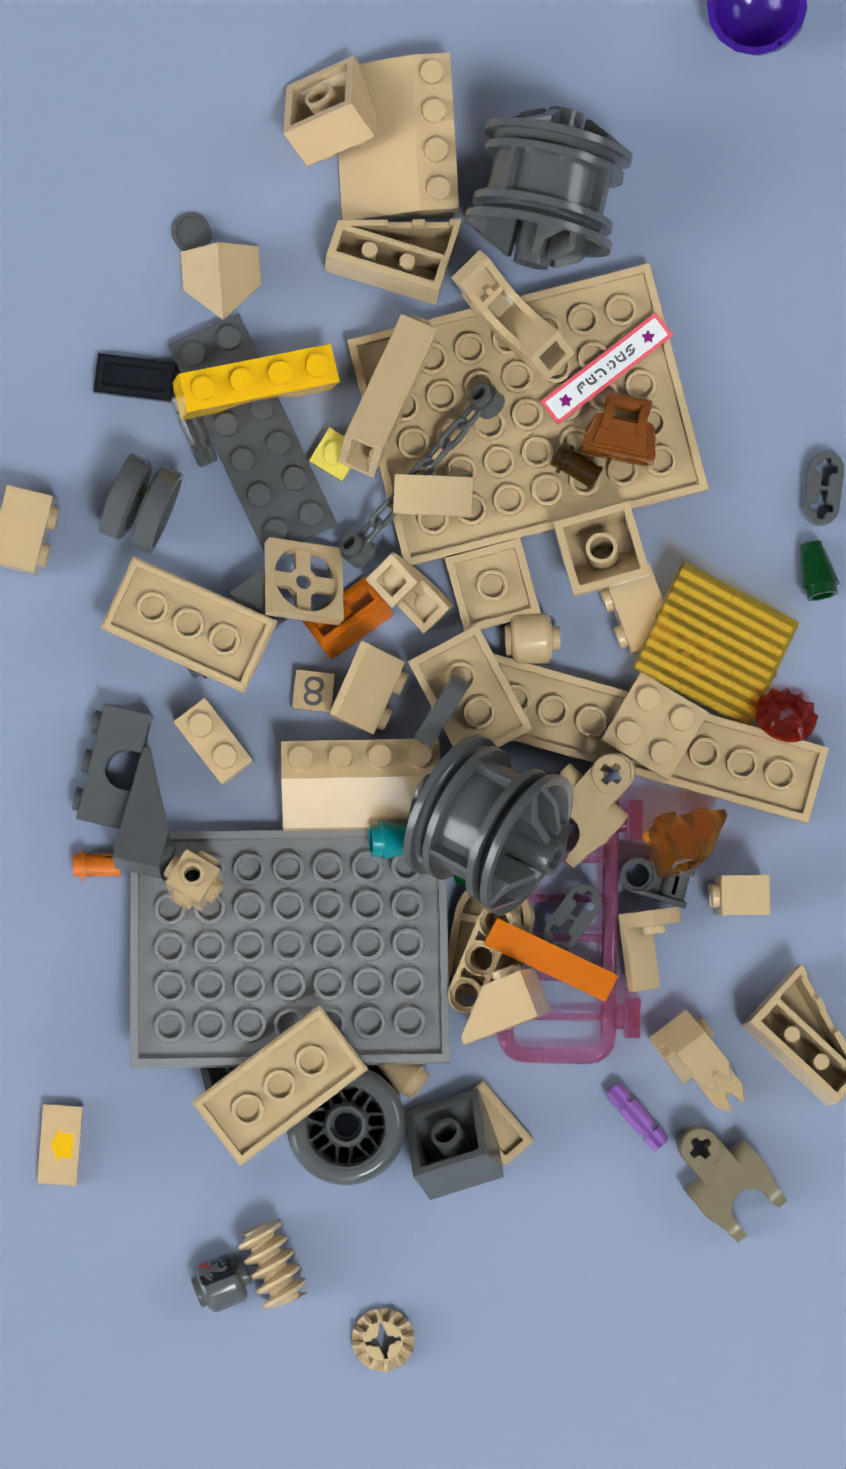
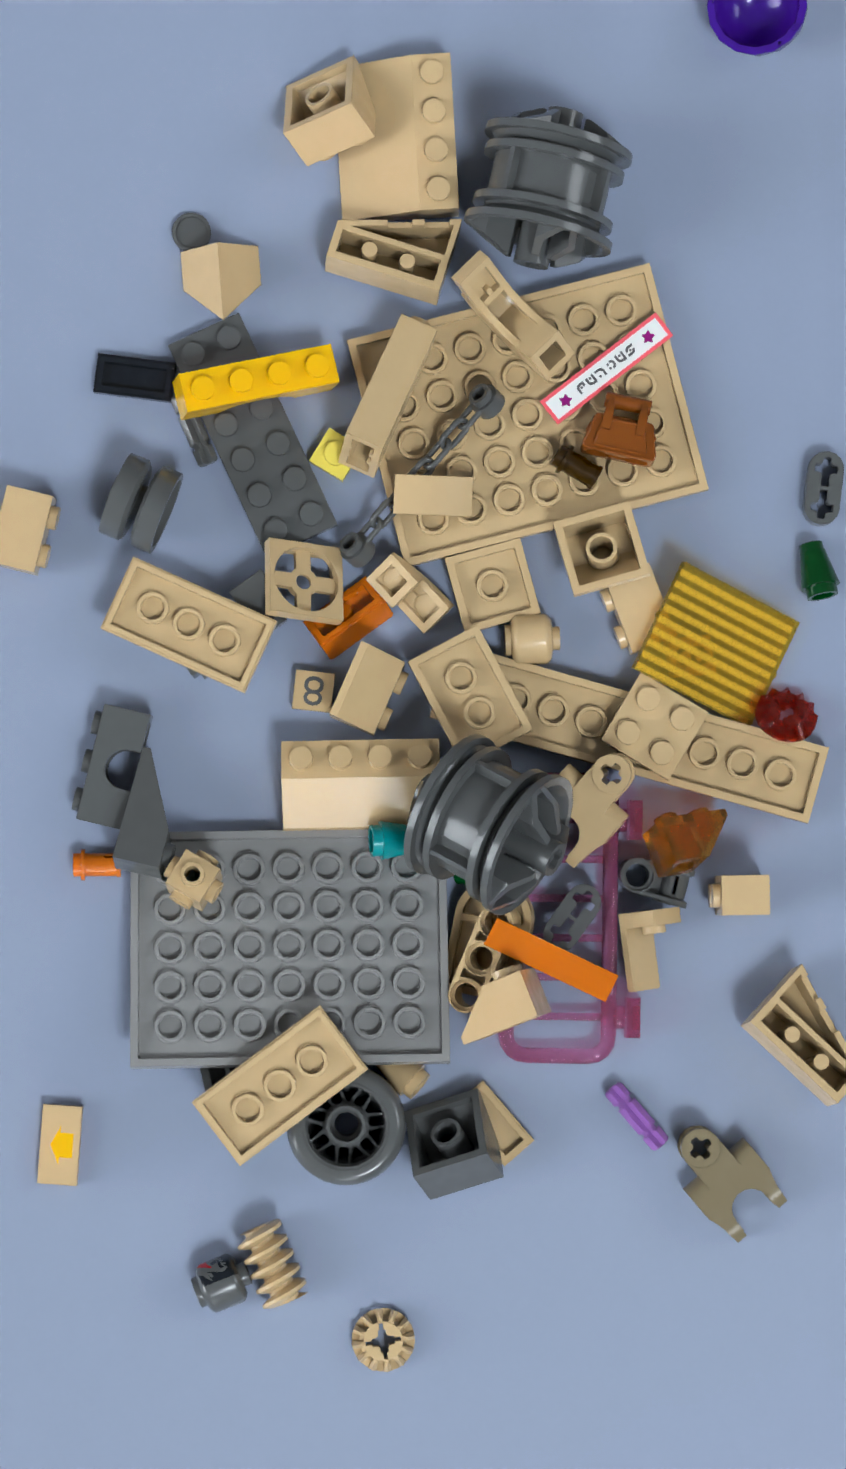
(213, 741): tan brick -> none
(442, 710): dark grey beam -> none
(691, 1054): tan piece -> none

